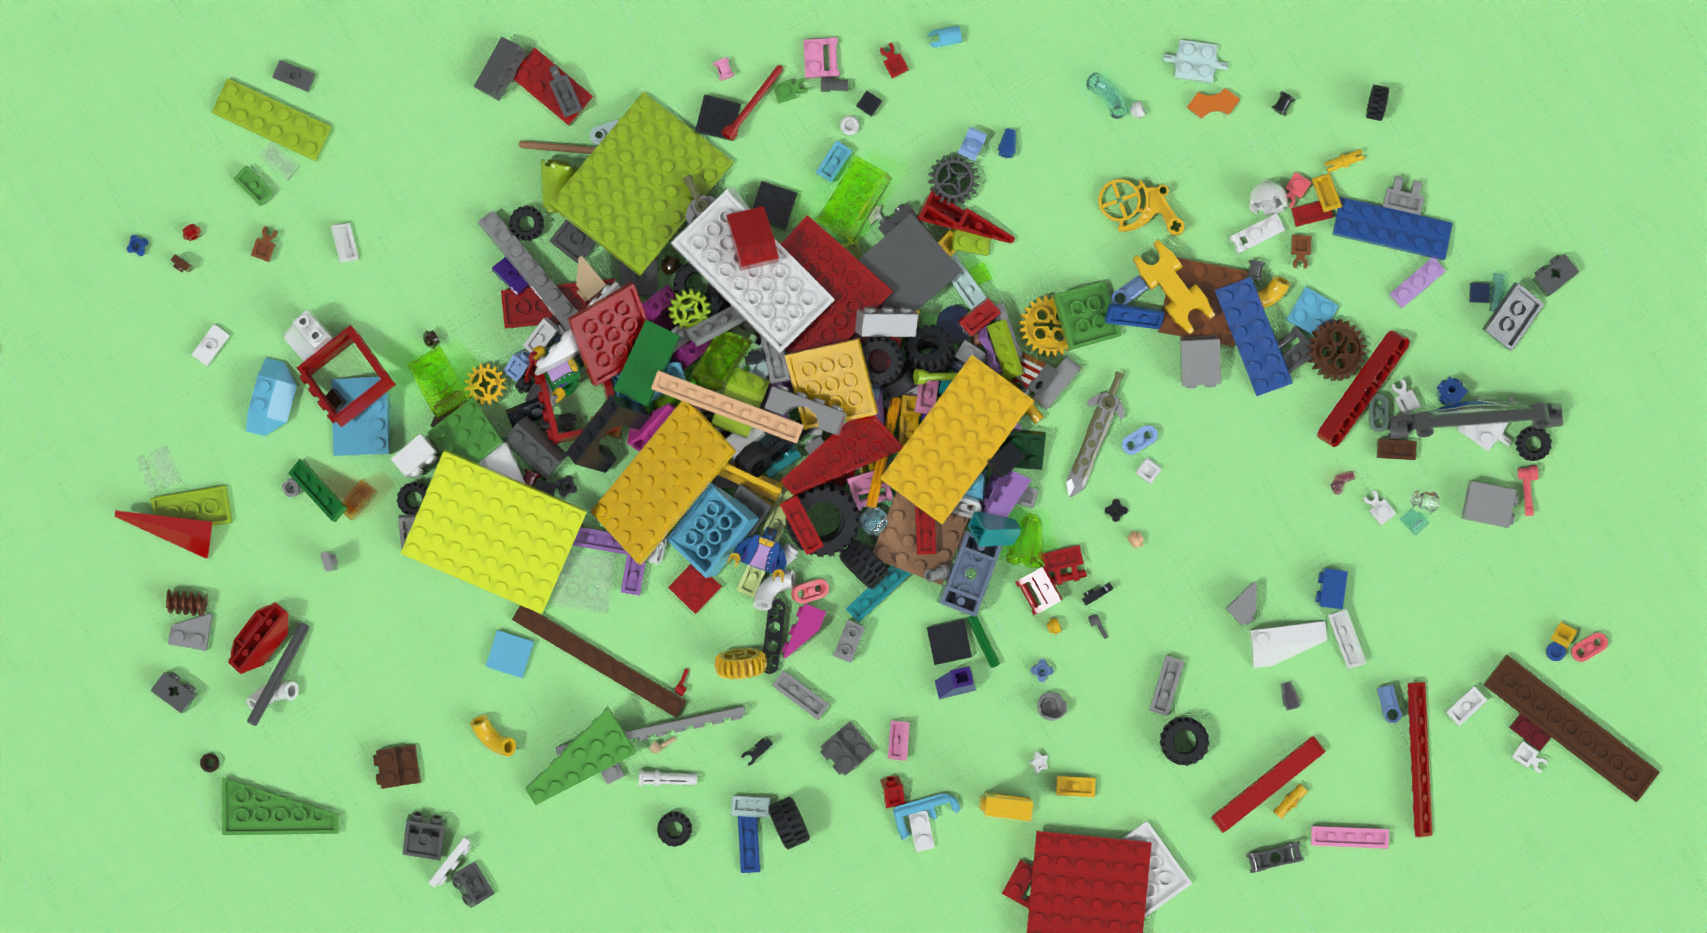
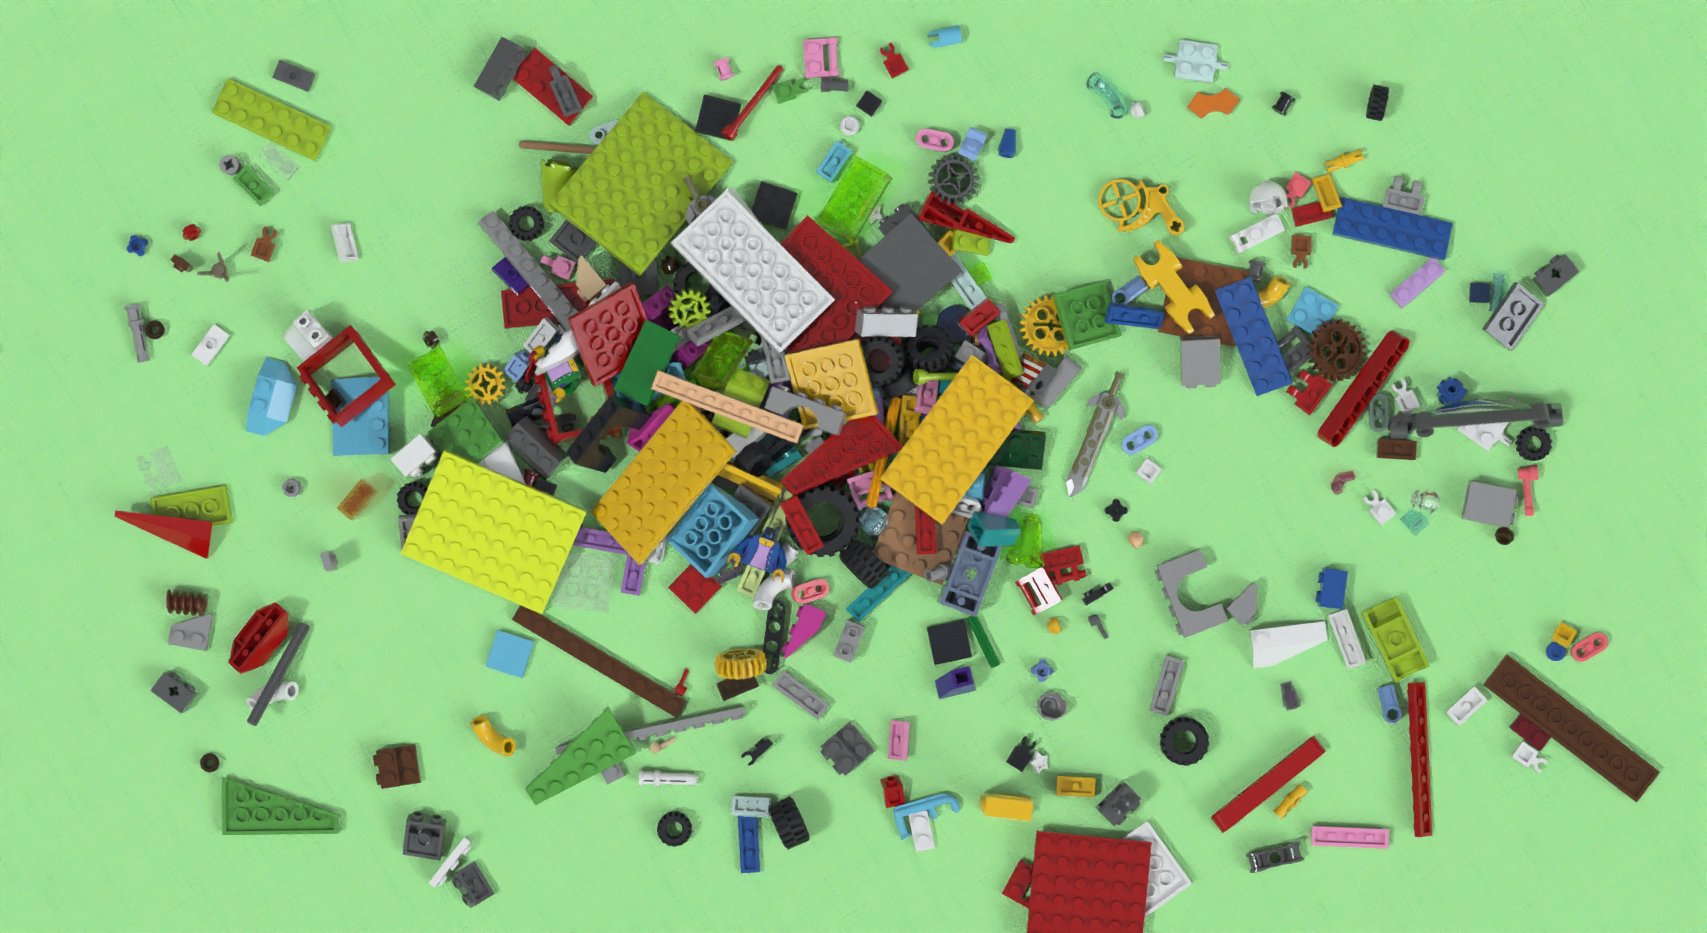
(136, 324): none -> light grey pin
(148, 329): none -> dark brown plate
(218, 270): none -> dark tan plant
(233, 166): none -> light grey wheel
(317, 490): green plate -> none
(560, 267): none -> bright pink plate
(560, 483): black plate -> none
(727, 574): none -> bracket
(733, 687): none -> dark brown plate
(752, 238): red slope -> none
(935, 139): none -> bright pink plate
(1005, 460): black slope -> none
(1019, 756): none -> black plate
(1118, 803): none -> dark grey hinge
(1188, 621): none -> light grey arch
(1312, 394): none -> red plate
(1395, 639): none -> lime piece
(1504, 536): none -> dark brown plate

